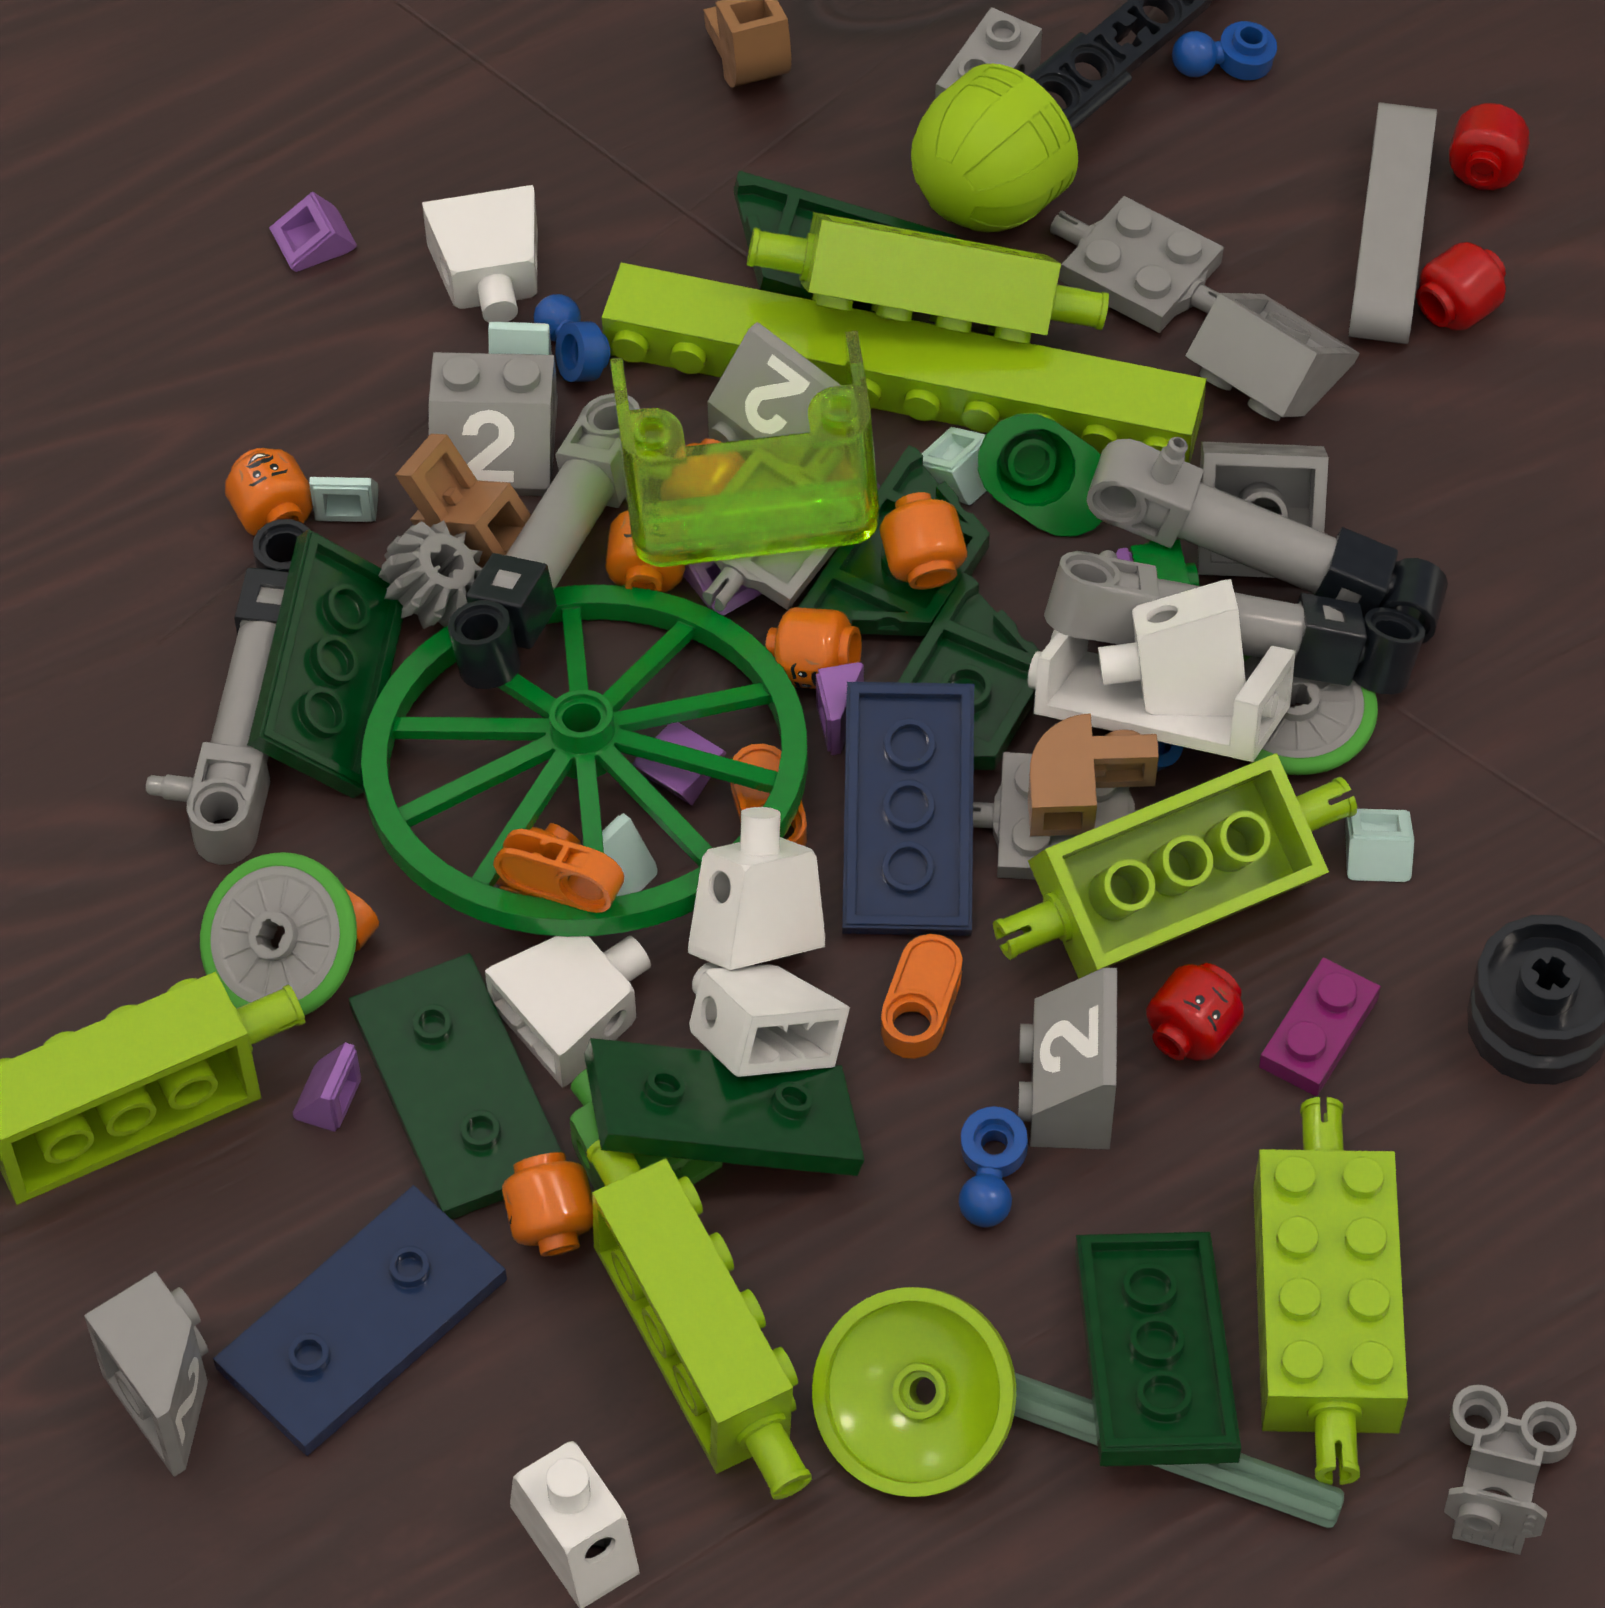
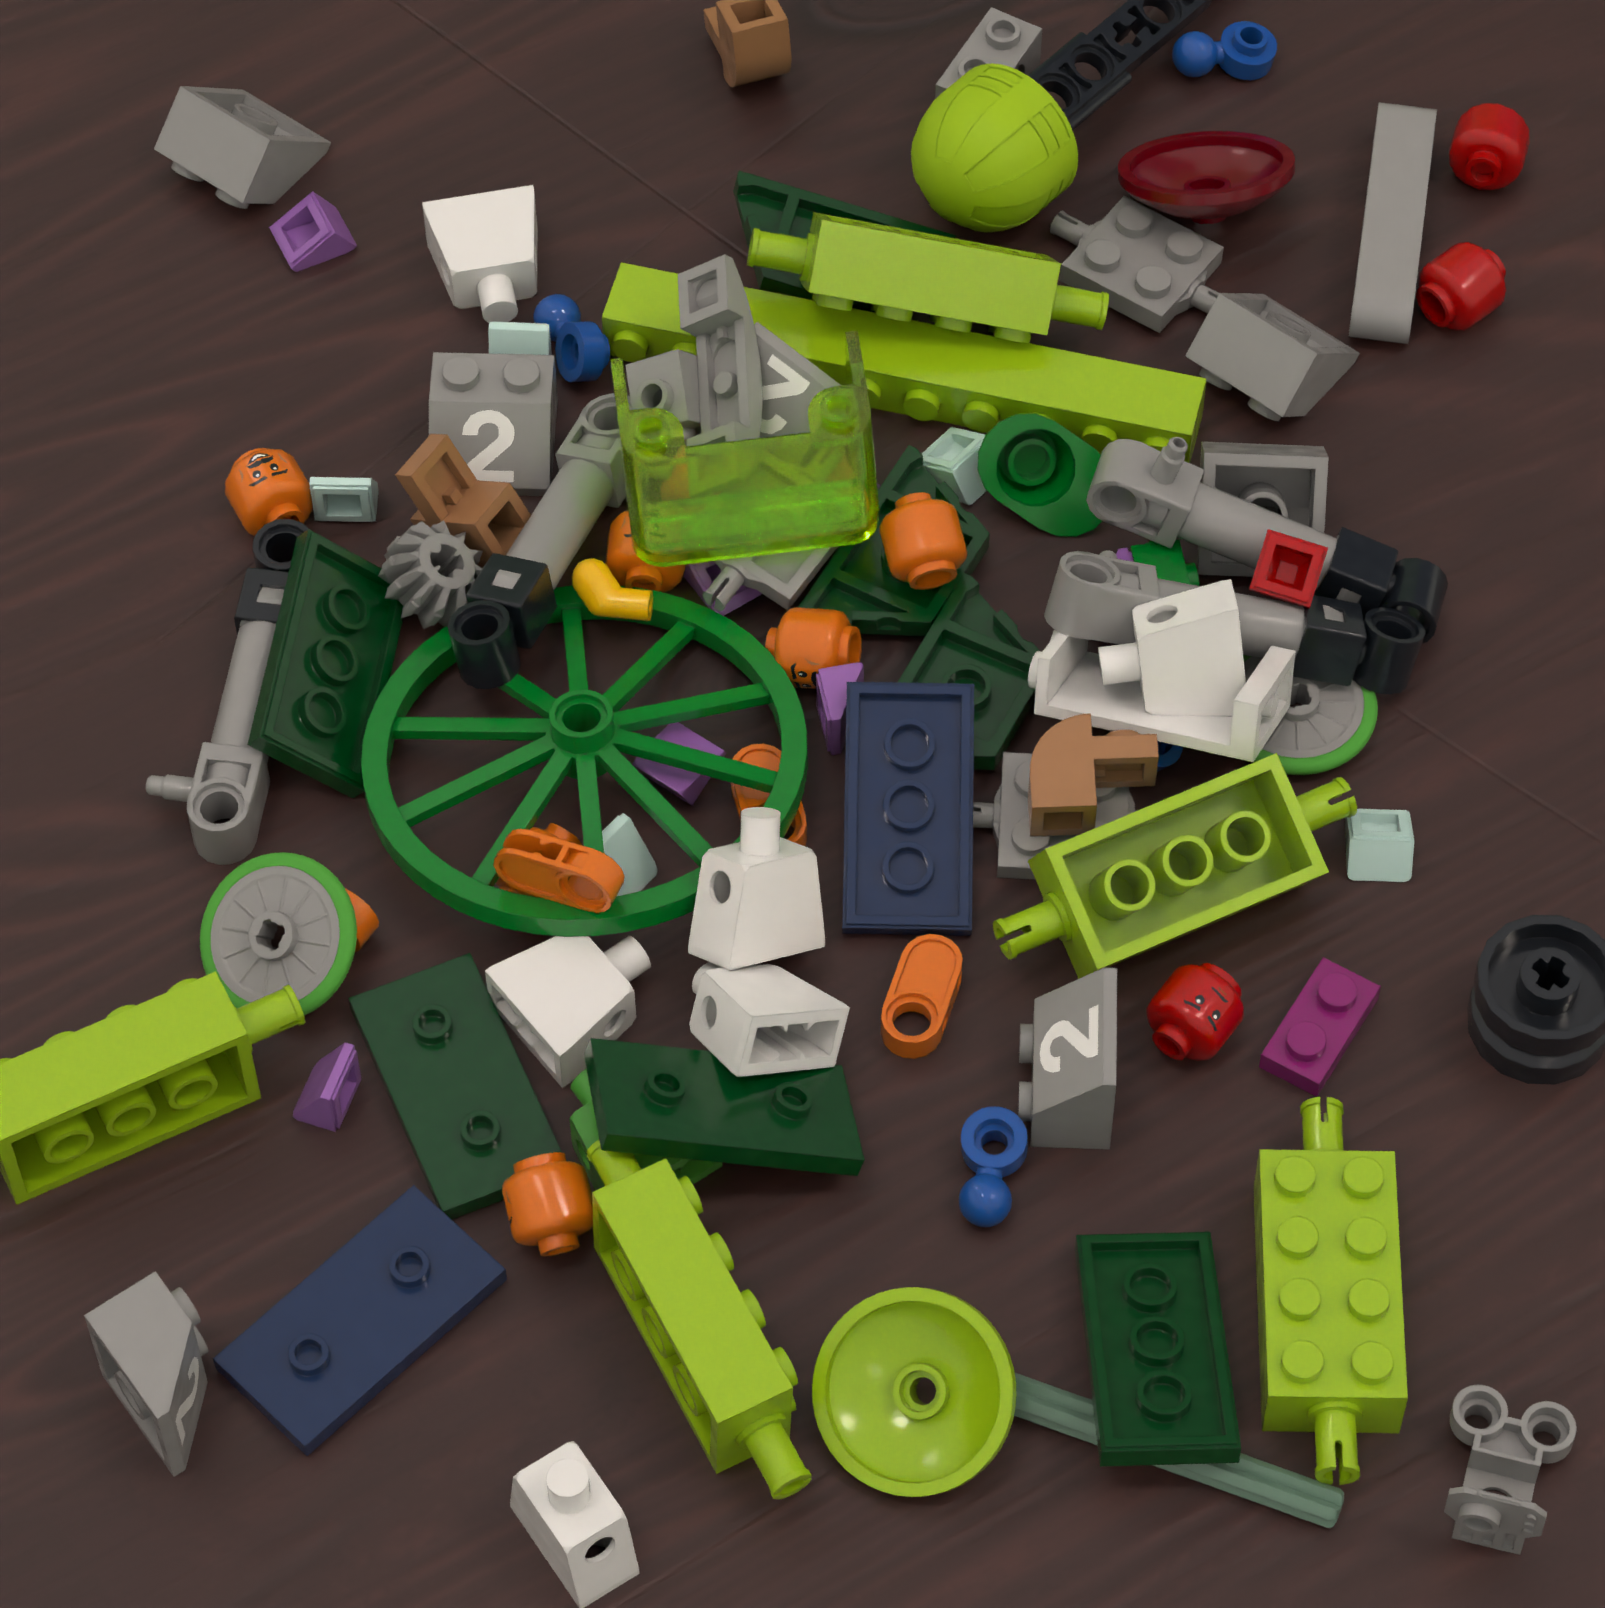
(237, 144): none -> light grey slope
(605, 596): none -> yellow arm
(670, 384): none -> light grey brick
(728, 356): none -> light grey slope
(1206, 173): none -> dark red dish
(1288, 568): none -> red slope

